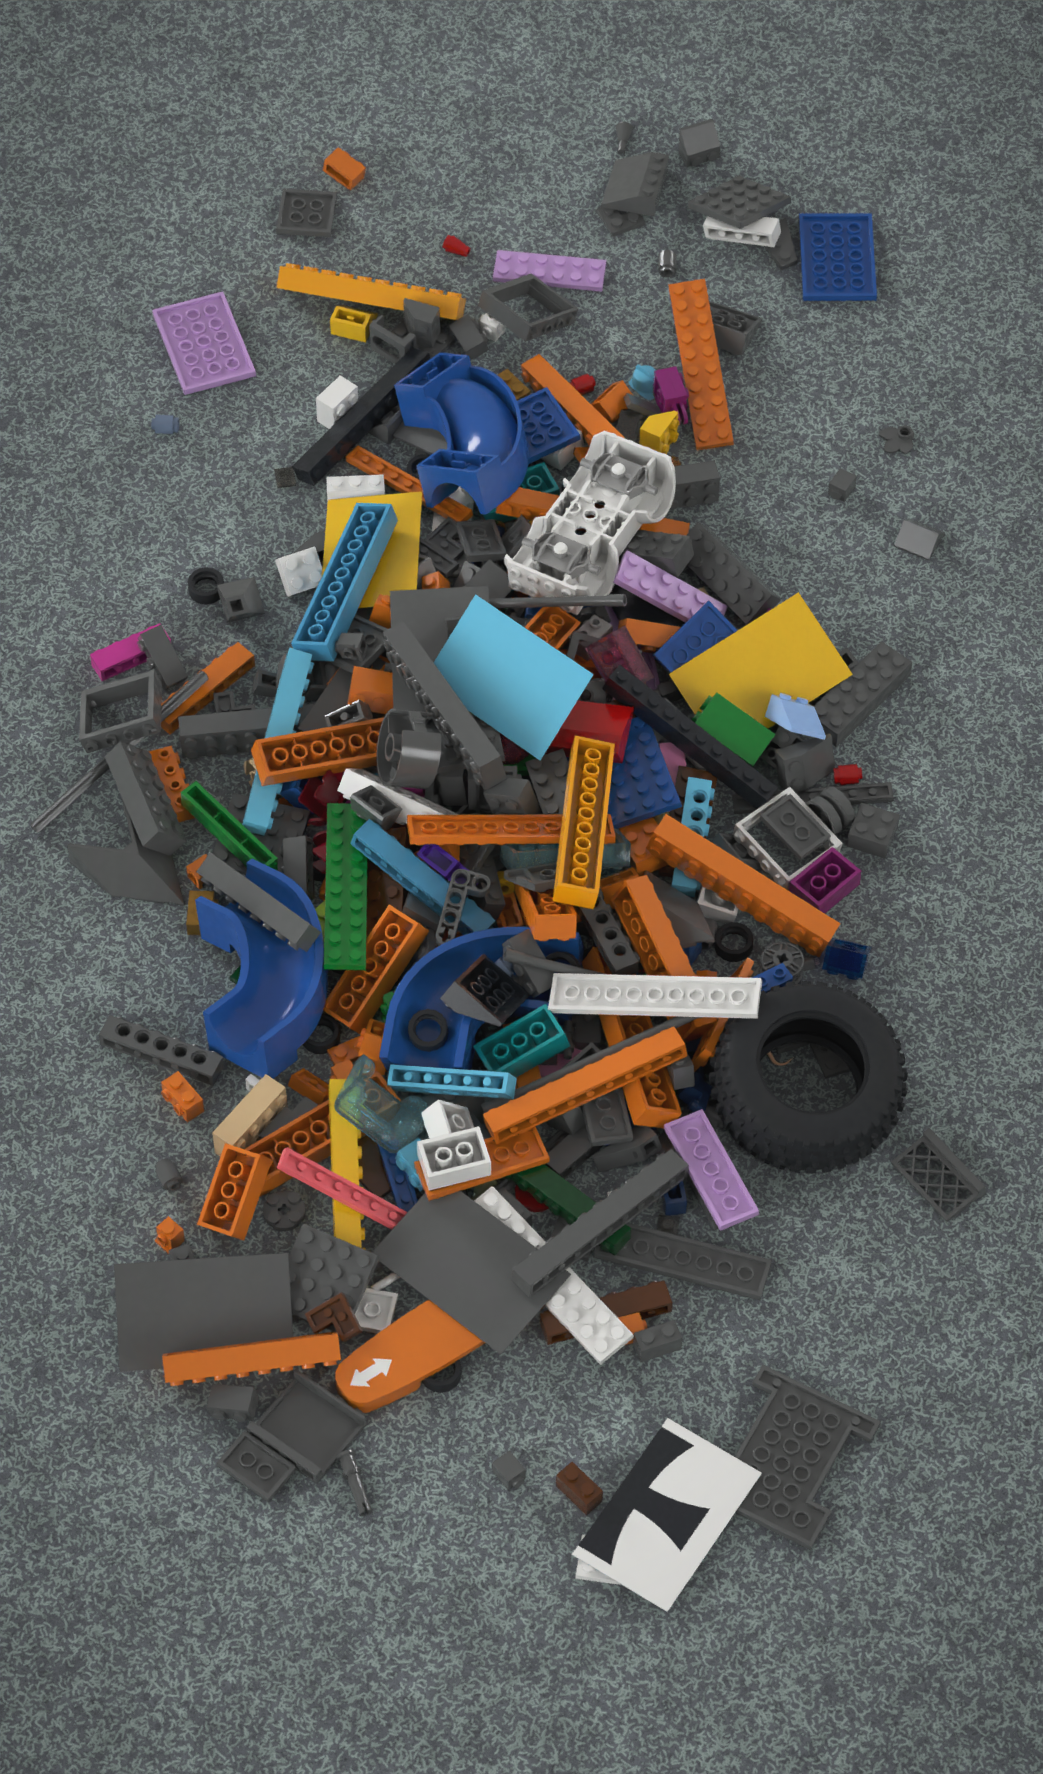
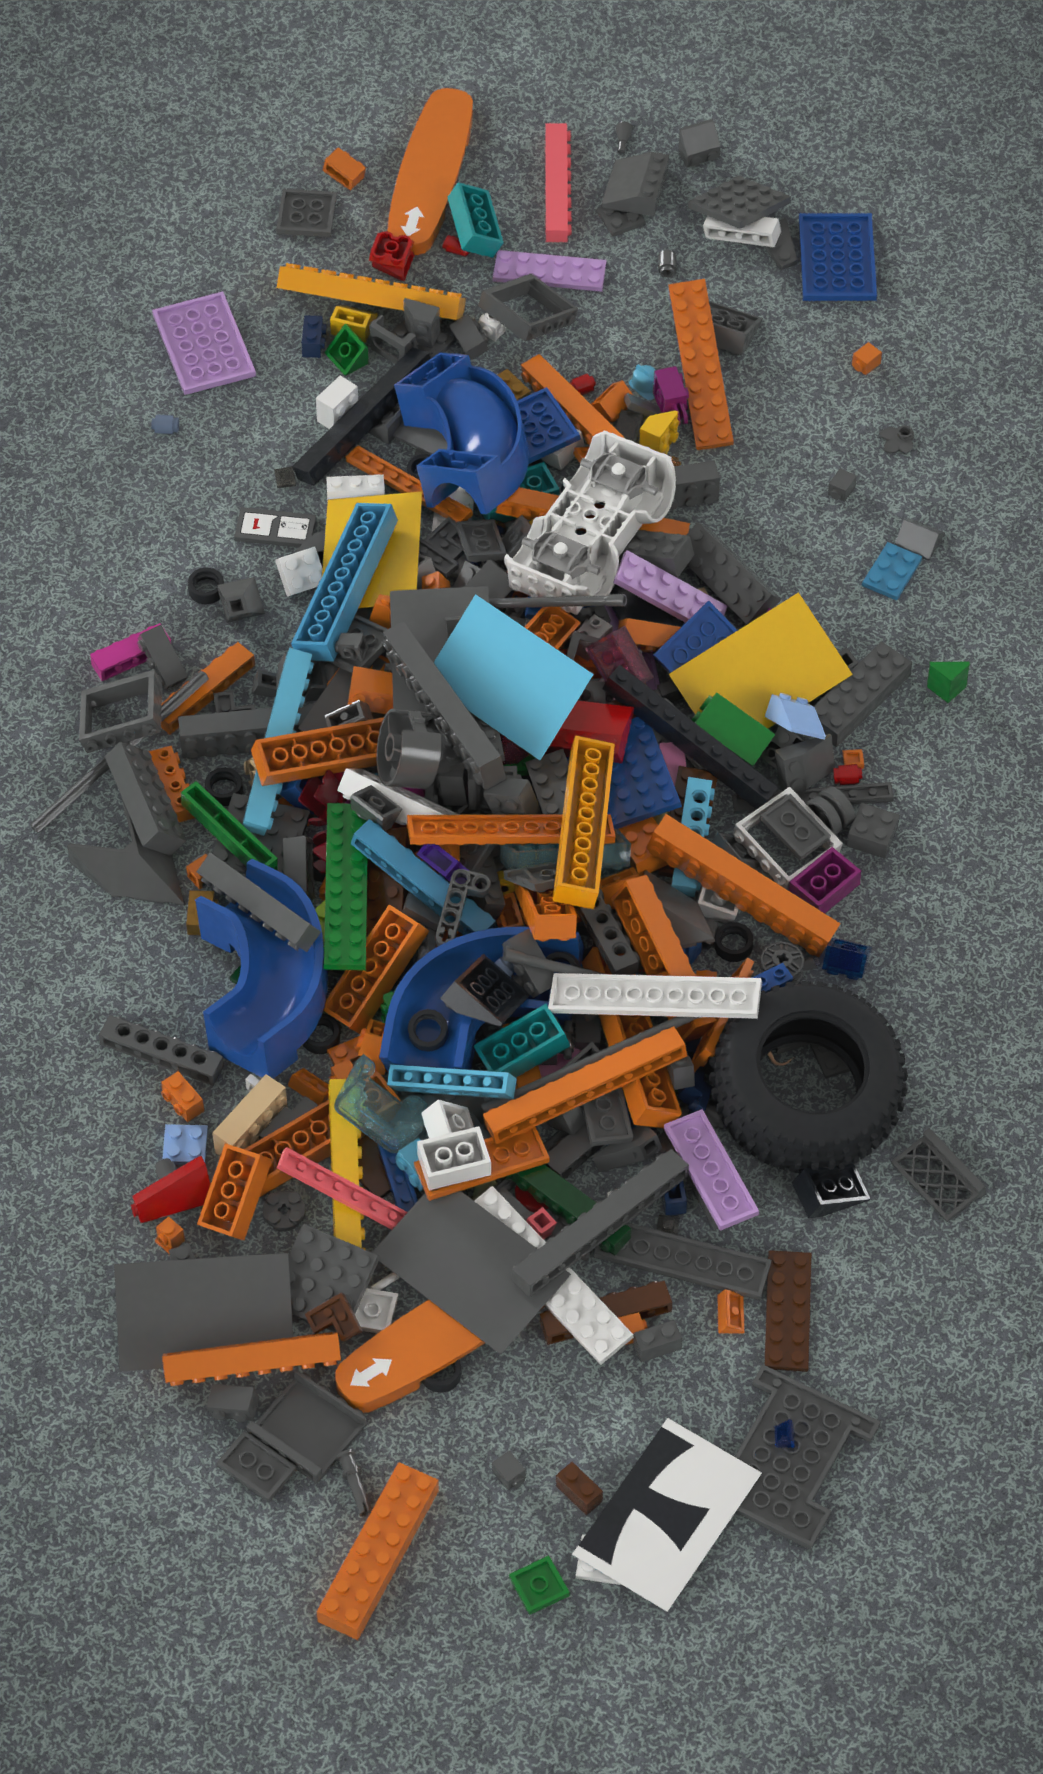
(173, 1193): none -> red slope
(185, 1143): none -> light blue plate
(223, 774): none -> black tyre
(274, 527): none -> tile
(312, 336): none -> dark blue brick
(347, 351): none -> green slope
(377, 1551): none -> orange brick
(392, 254): none -> red piece
(431, 167): none -> orange piece
(475, 220): none -> teal brick
(539, 1585): none -> green plate
(542, 1223): none -> coral brick
(556, 182): none -> coral brick
(730, 1312): none -> orange slope
(785, 1435): none -> clear blue slope
(788, 1311): none -> reddish brown plate
(830, 1191): none -> black slope
(853, 757): none -> orange tile
(866, 358): none -> orange brick
(892, 571): none -> dark azure plate
(947, 678): none -> green slope

